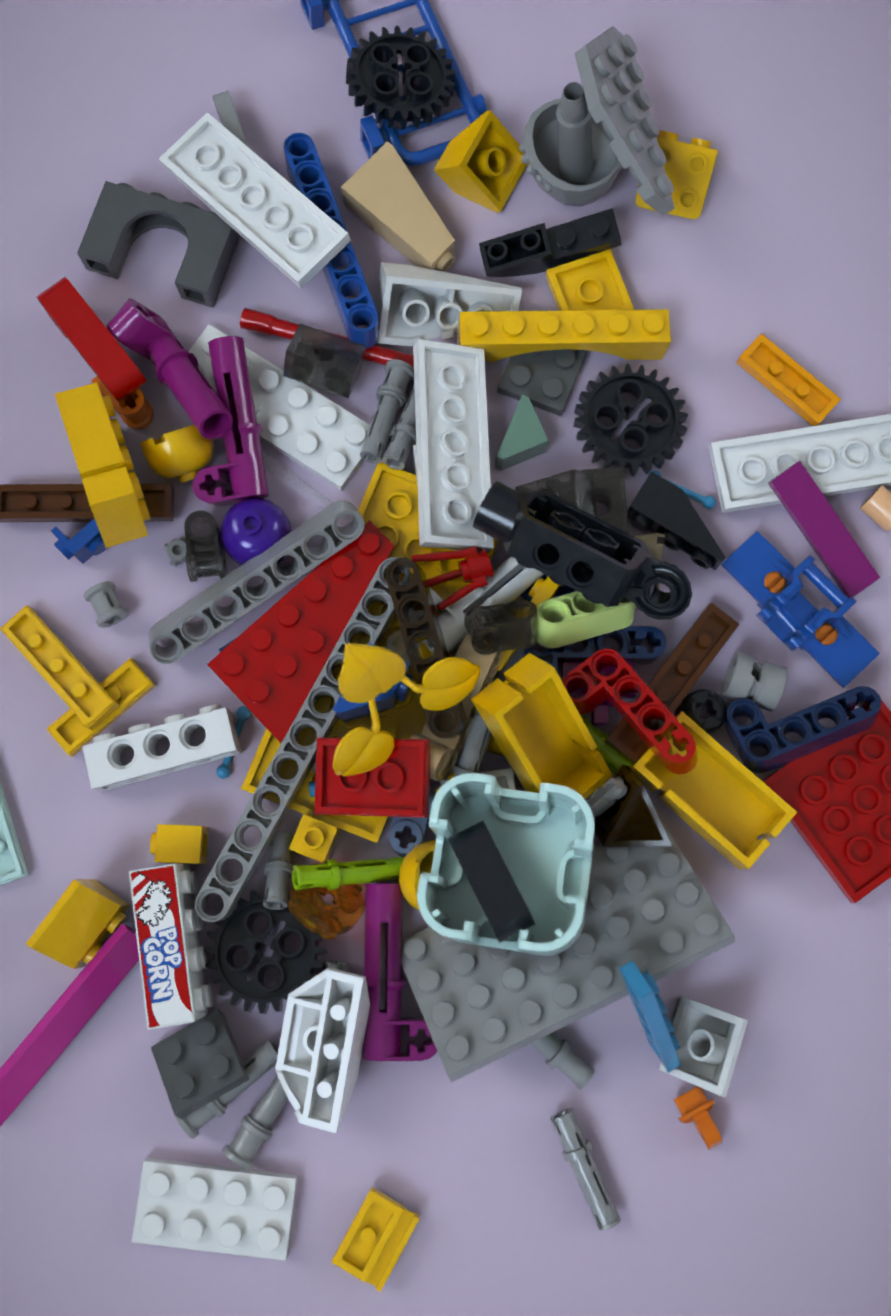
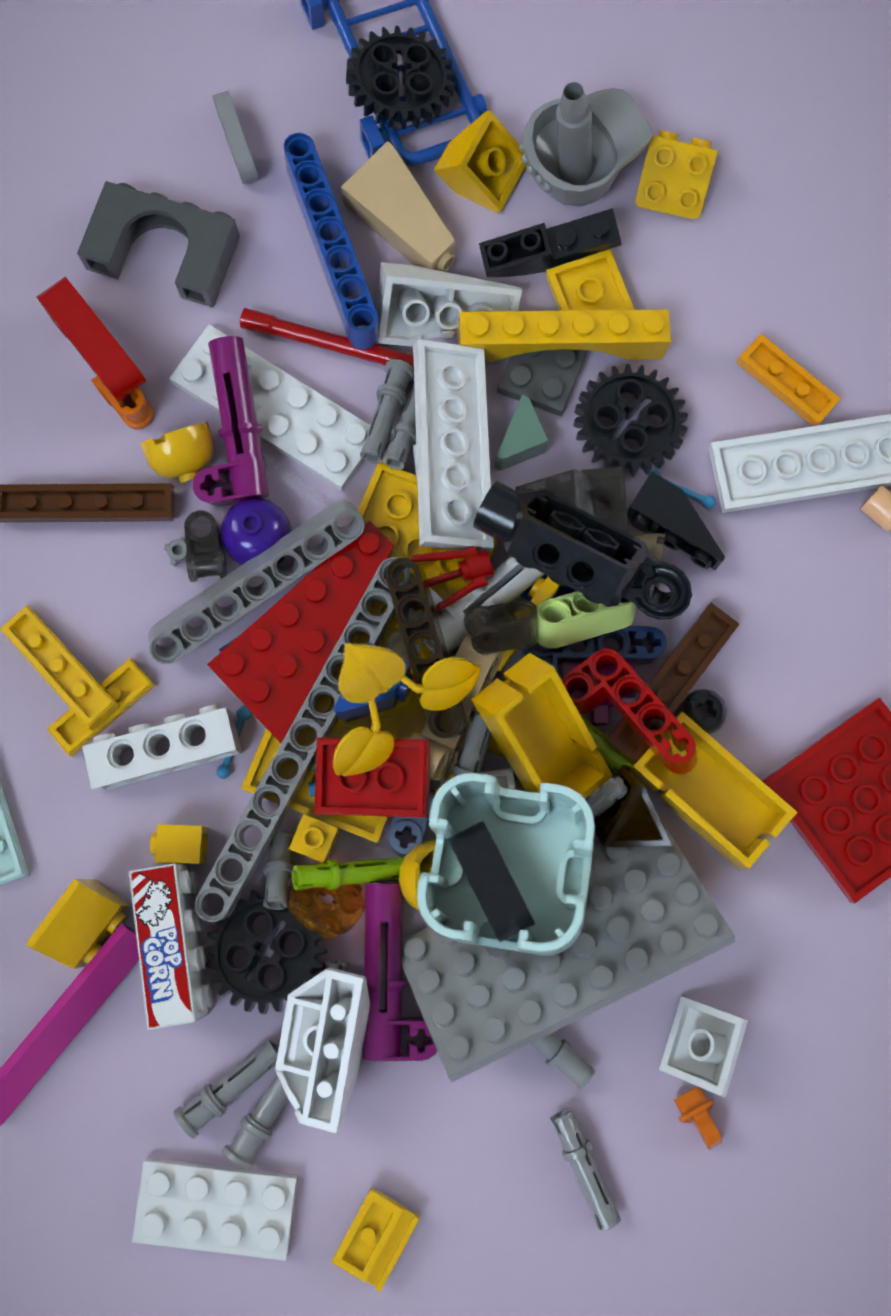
(82, 545): blue bracket -> none
(103, 464): yellow piece -> none
(105, 604): light grey bush -> none
(153, 339): magenta piece -> none
(199, 1064): dark grey plate -> none
(255, 200): white plate -> none
(324, 360): clear smoke brick -> none
(619, 101): light grey plate -> none
(652, 1014): dark azure plate -> none
(754, 681): light grey wheel -> none
(792, 617): blue piece -> none
(803, 723): dark blue beam -> none
(823, 530): magenta tile -> none

